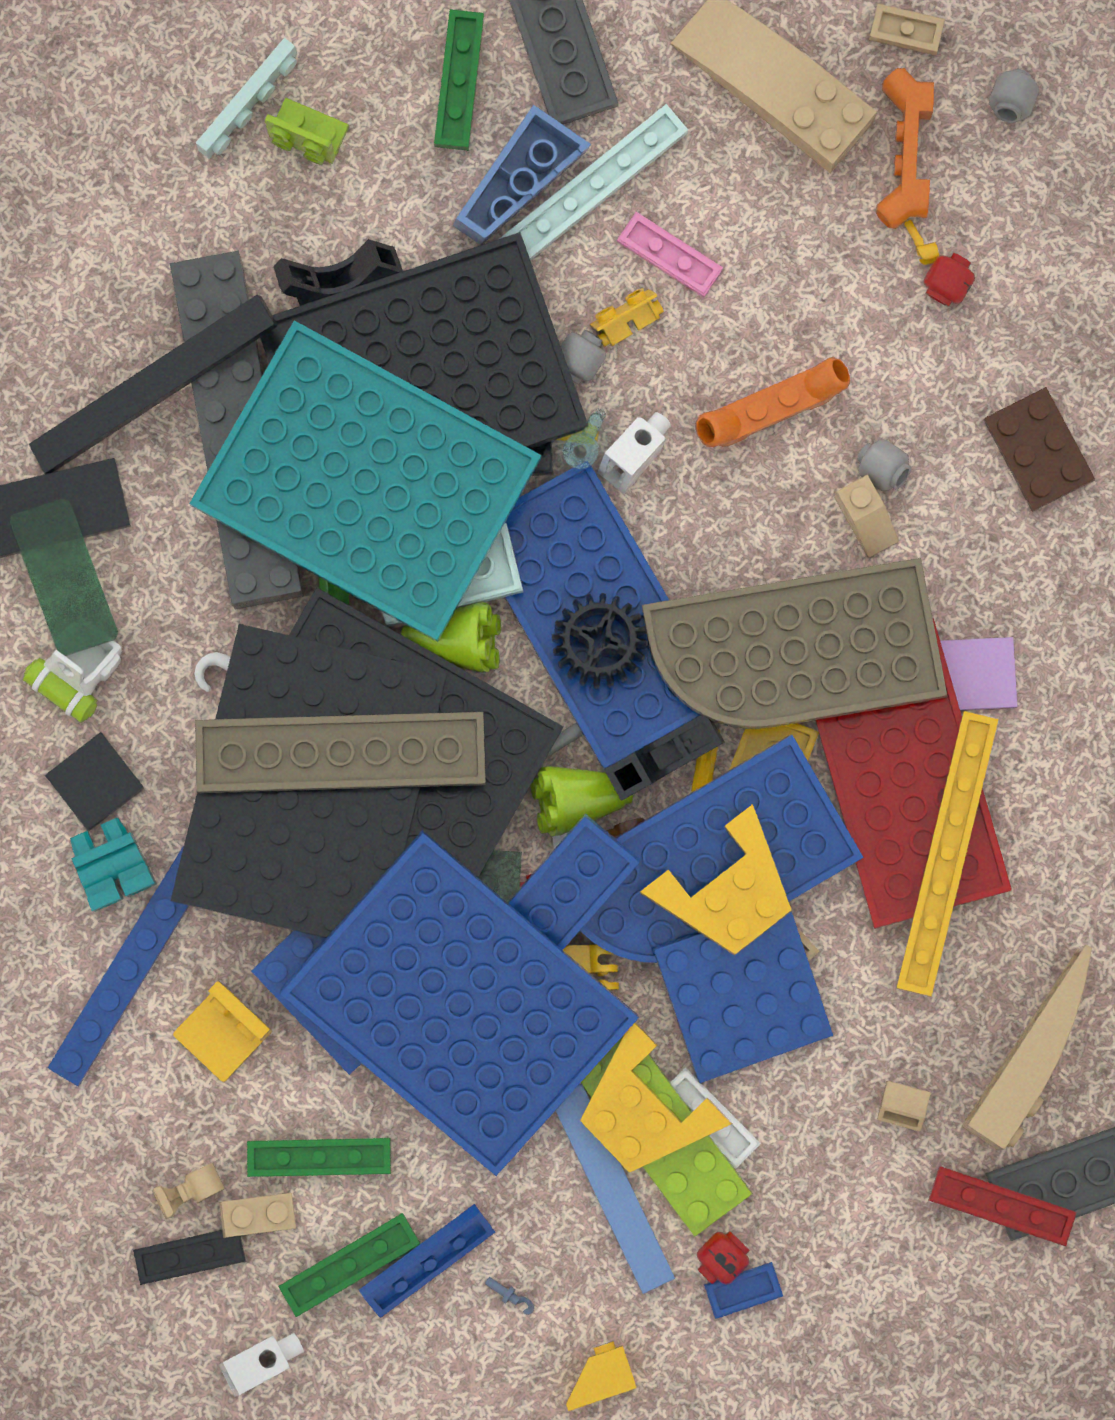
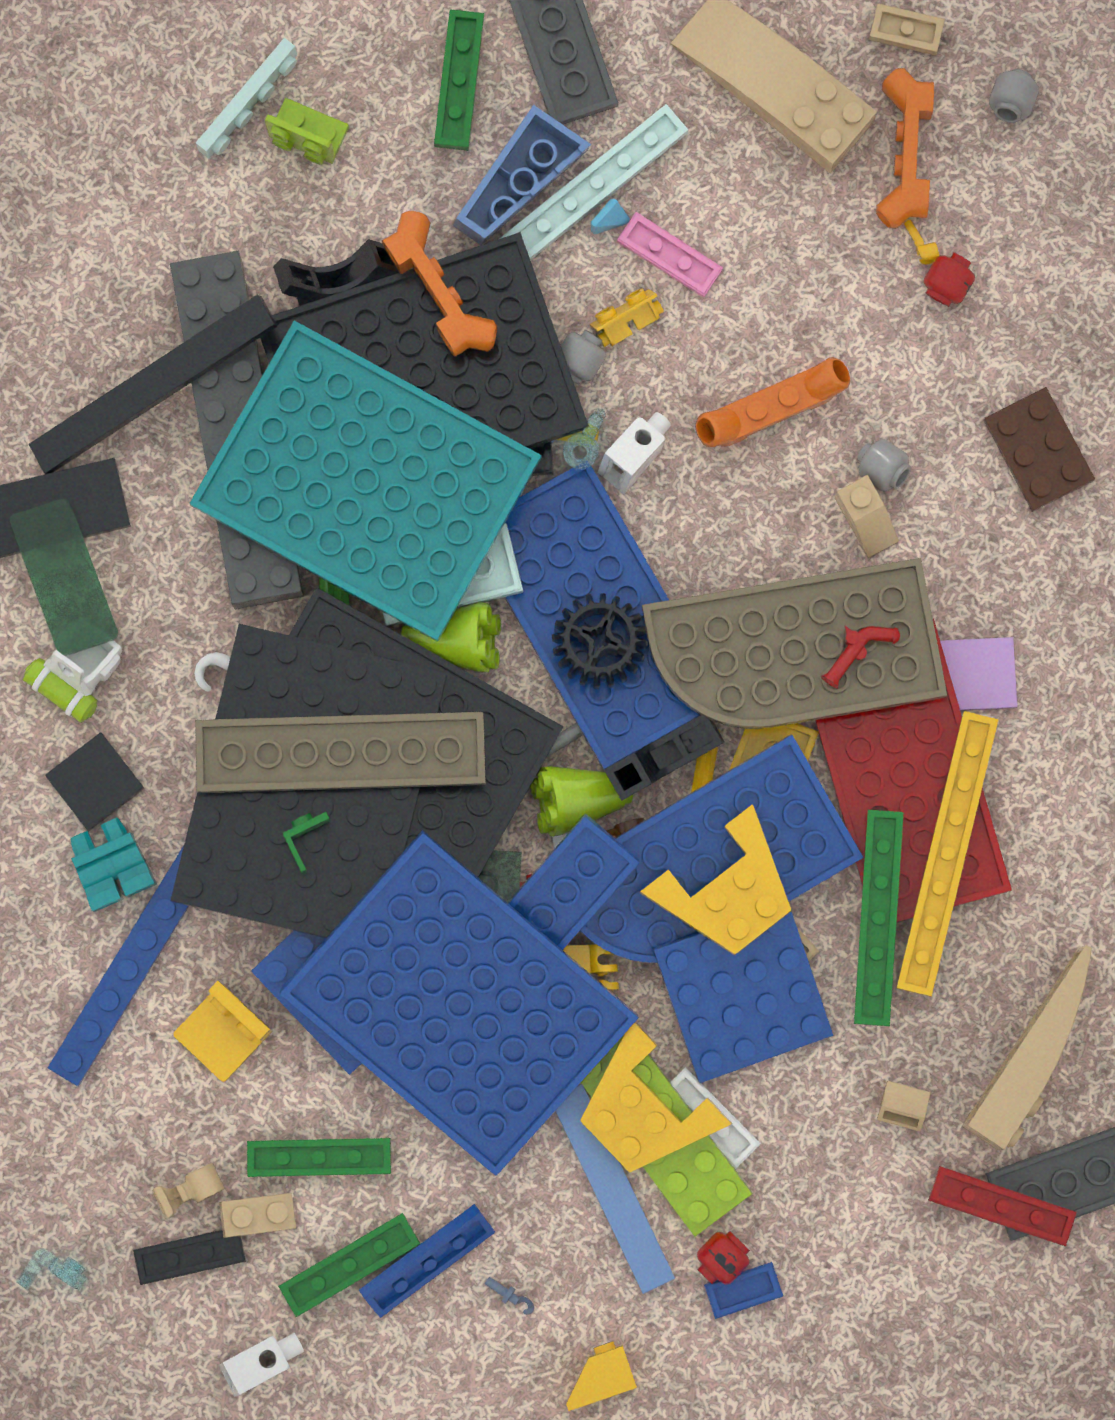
(69, 1271): none -> clear light blue plate
(300, 827): none -> green bracket
(407, 251): none -> orange plate
(609, 217): none -> medium azure slope
(855, 649): none -> red piece
(878, 918): none -> green plate

